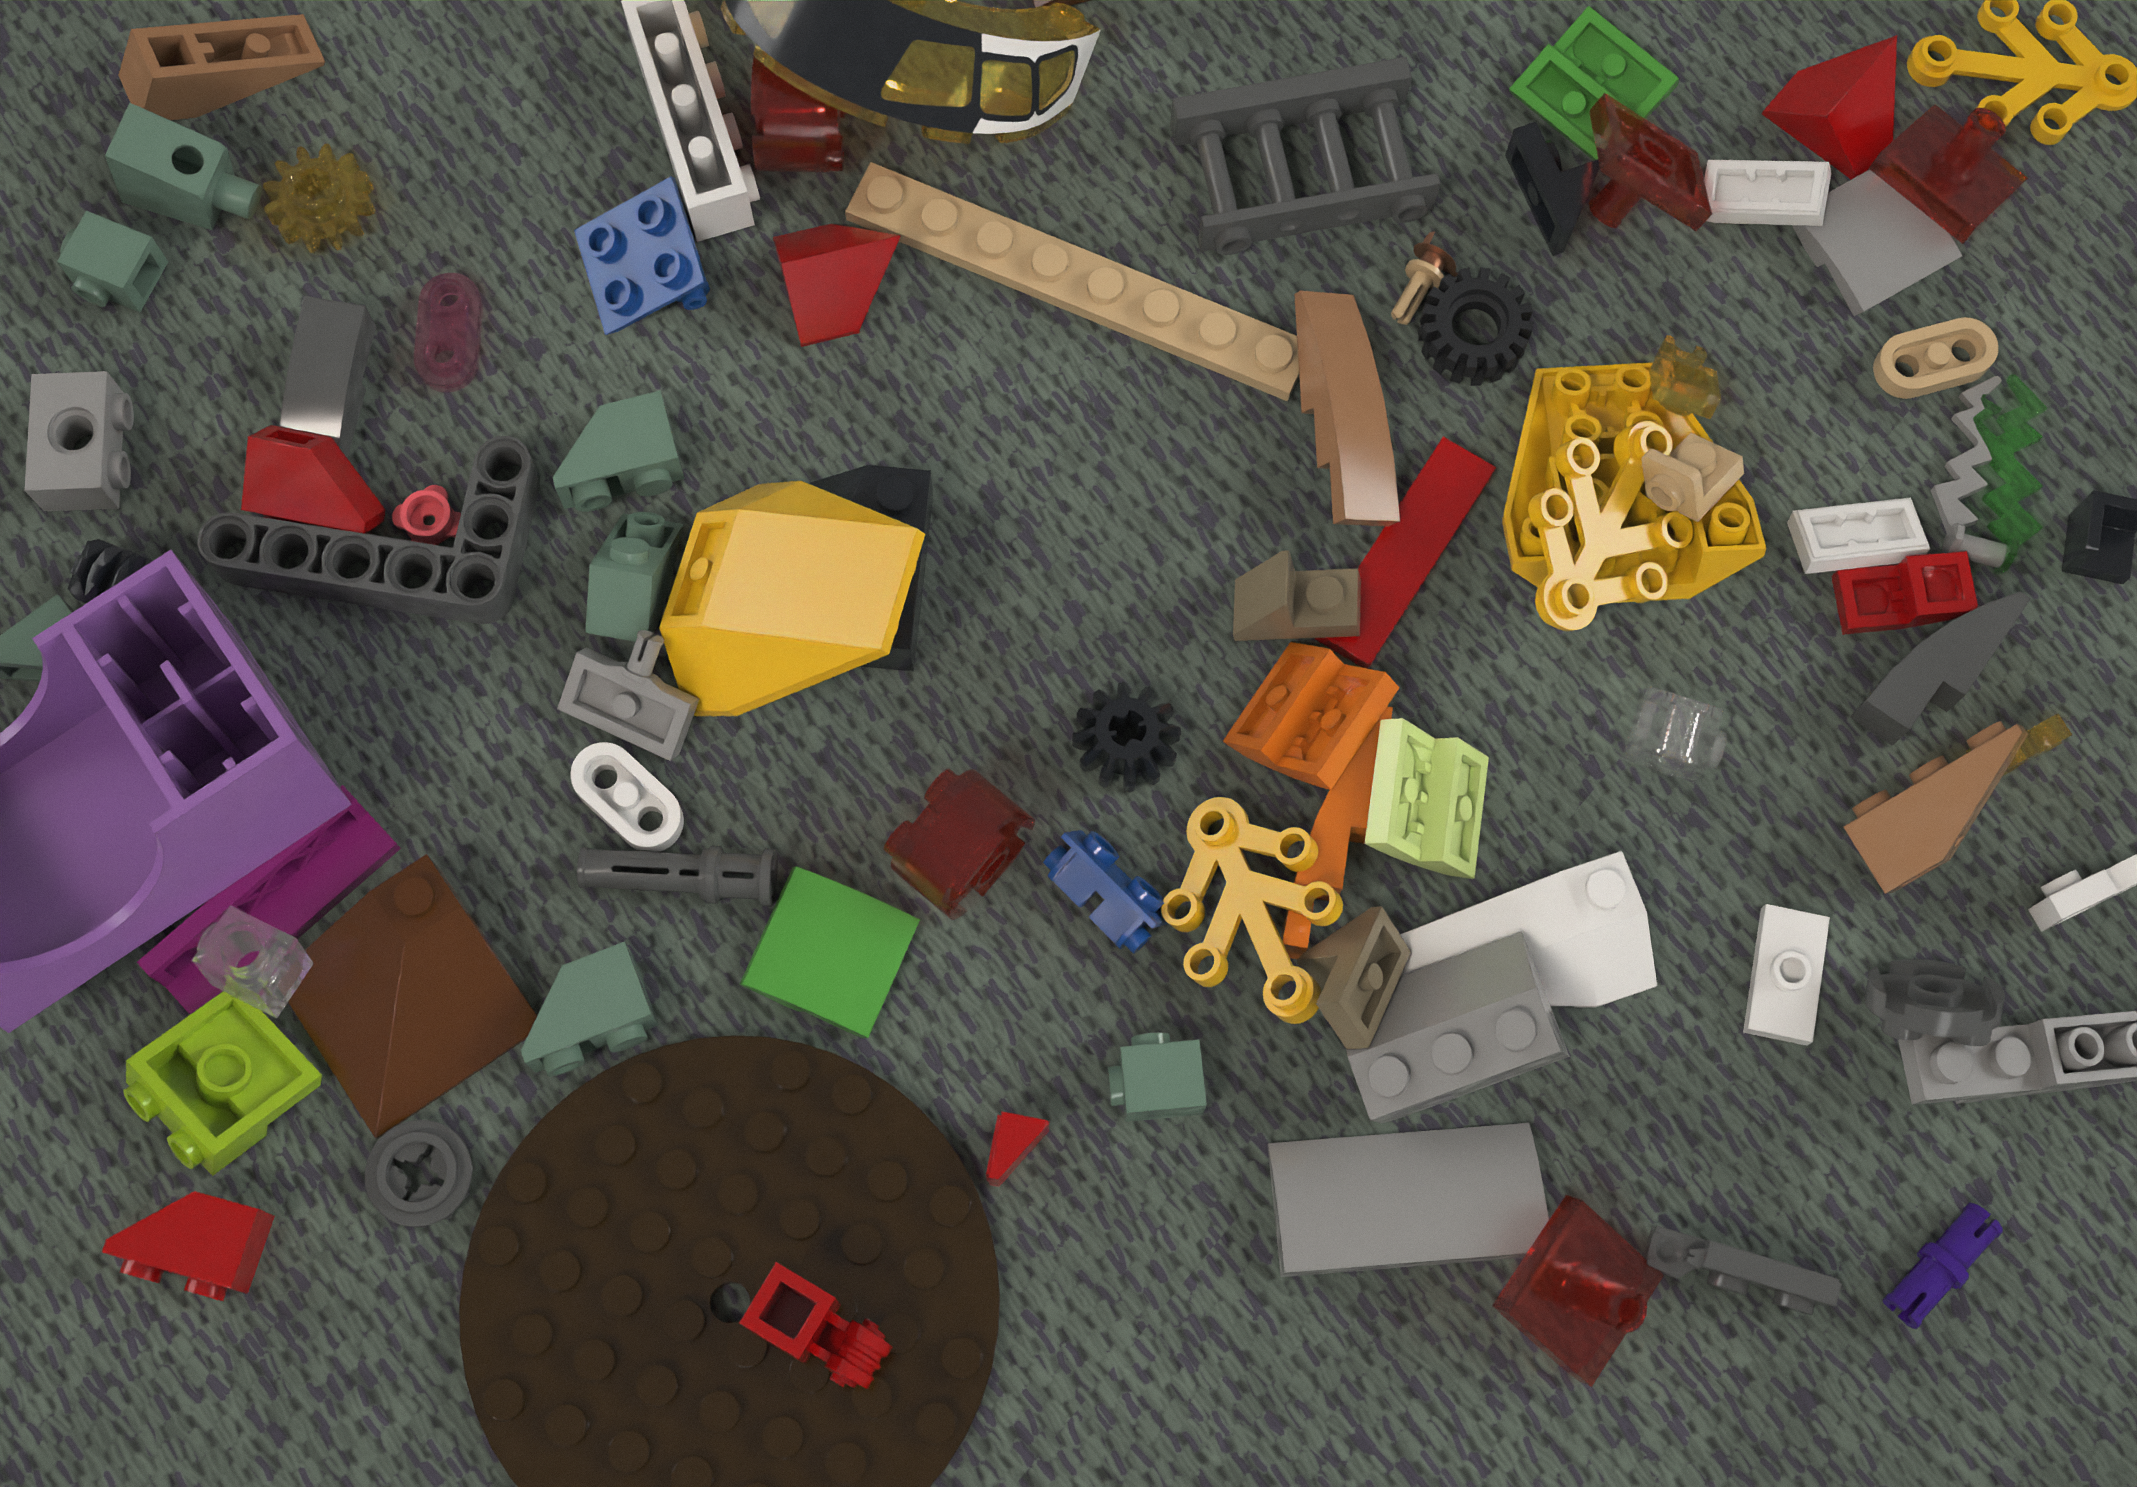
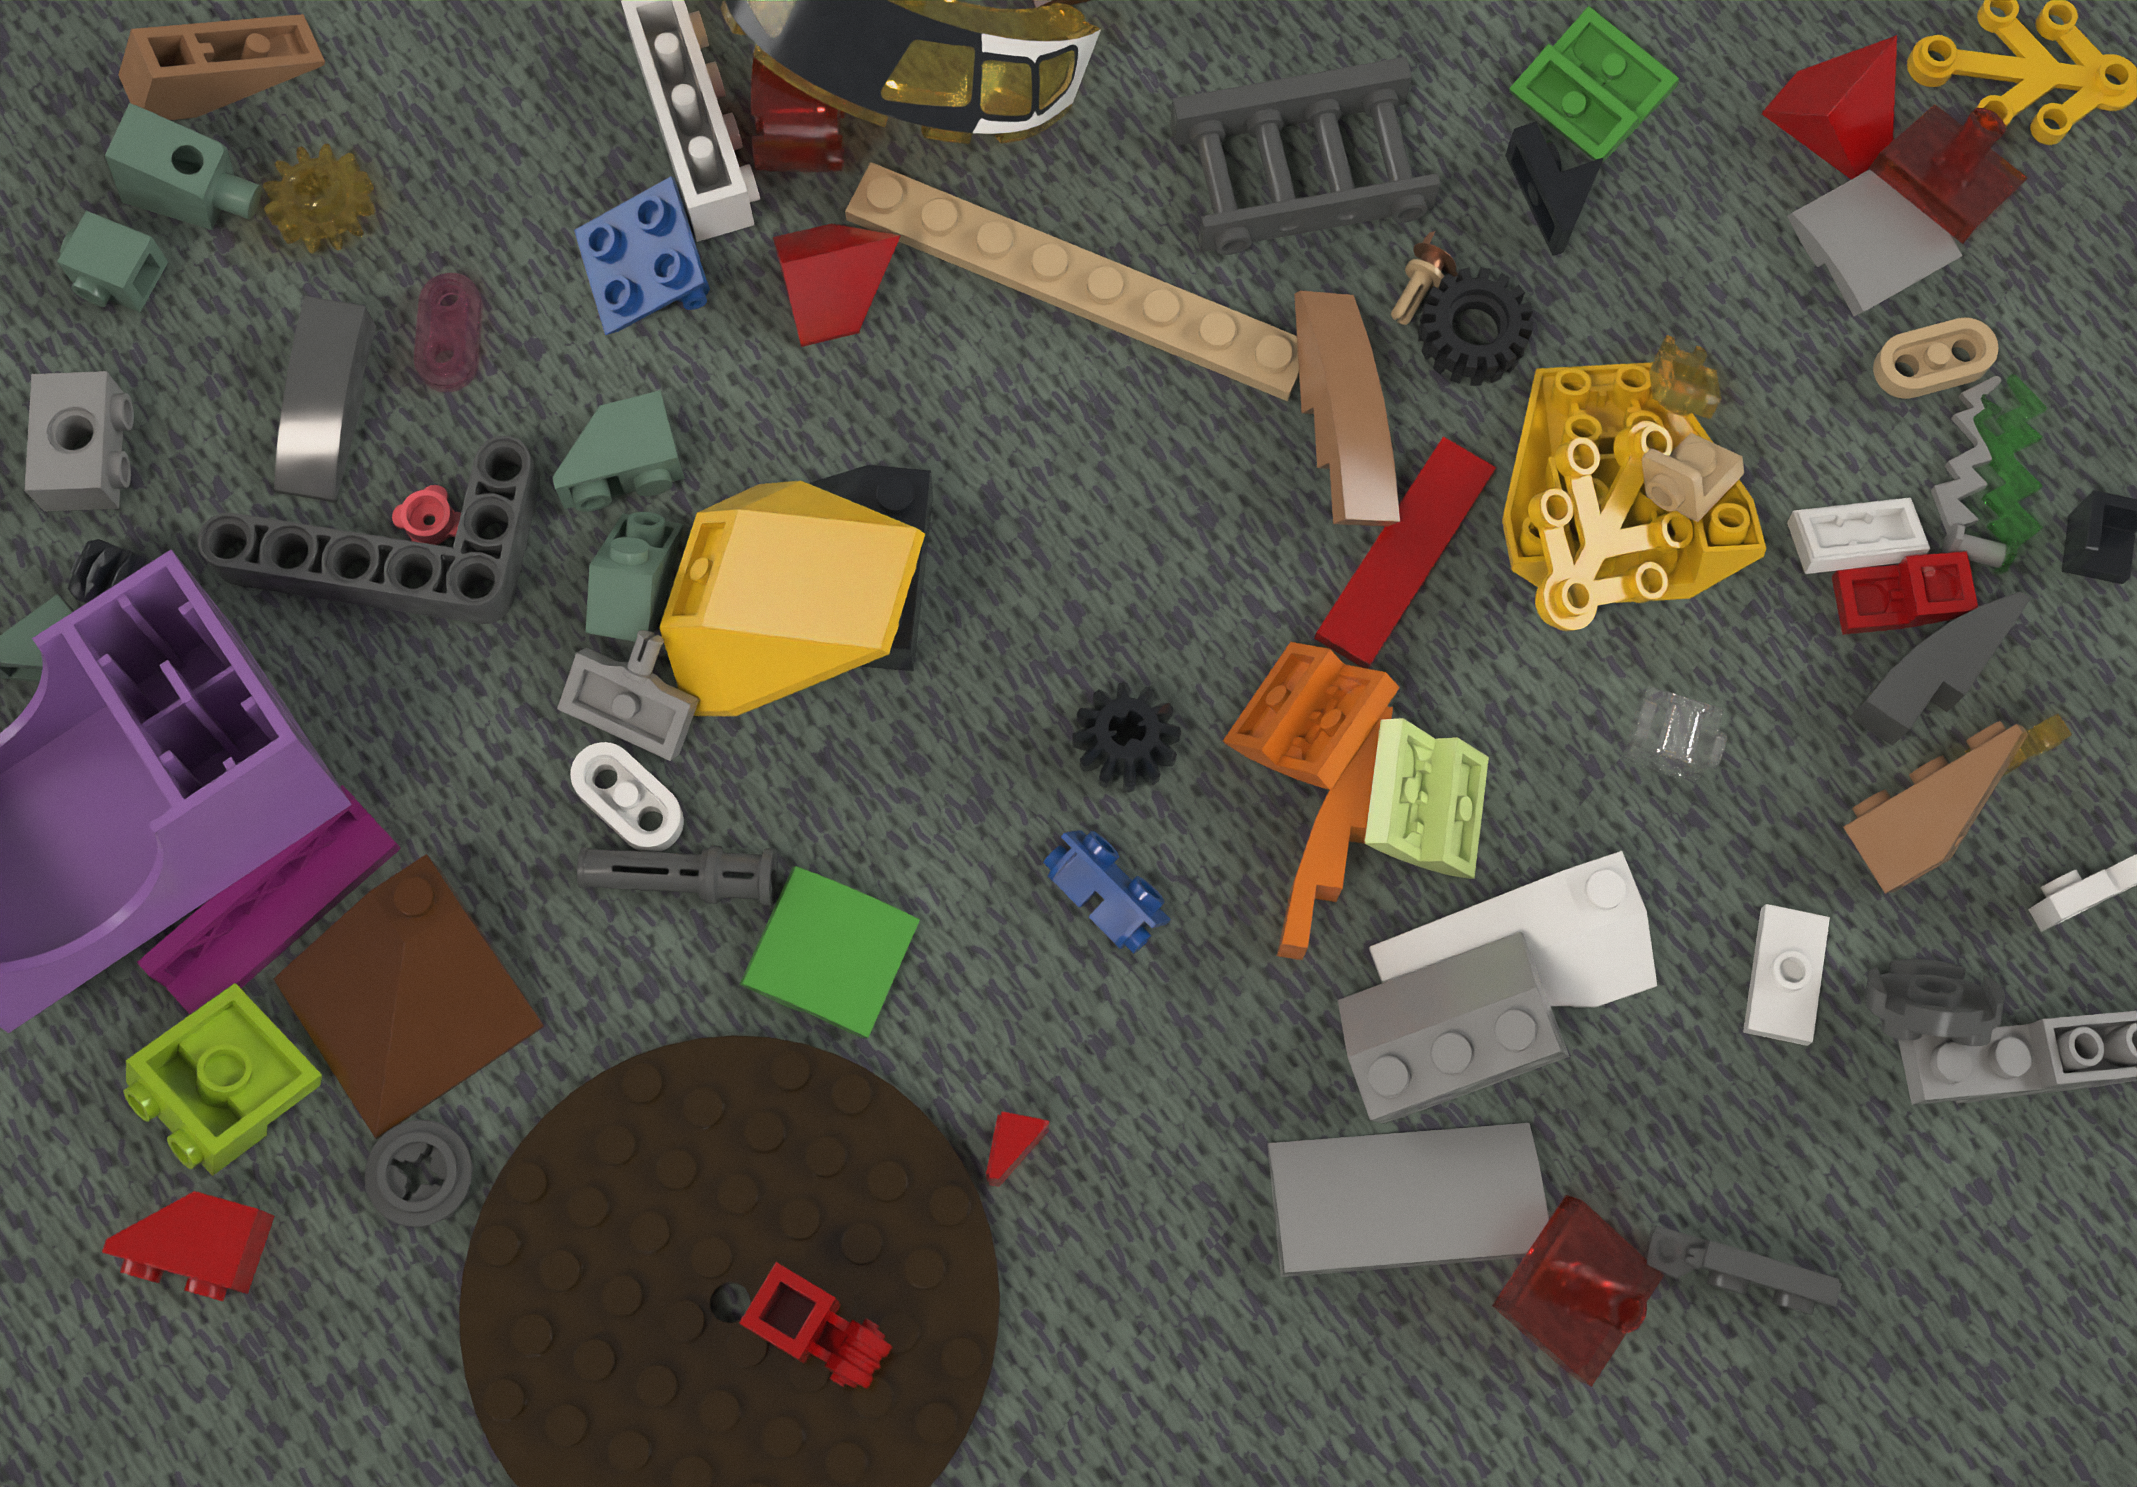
(269, 978): clear brick -> none
(307, 481): red slope -> none
(588, 1007): sand green slope -> none
(958, 840): clear red brick -> none
(1158, 1078): sand green brick -> none
(1246, 899): yellow plant -> none
(1294, 604): dark tan slope -> none
(1357, 974): dark tan slope -> none
(1644, 165): clear red tile -> none
(1767, 191): white plate -> none
(1943, 1265): dark purple pin -> none

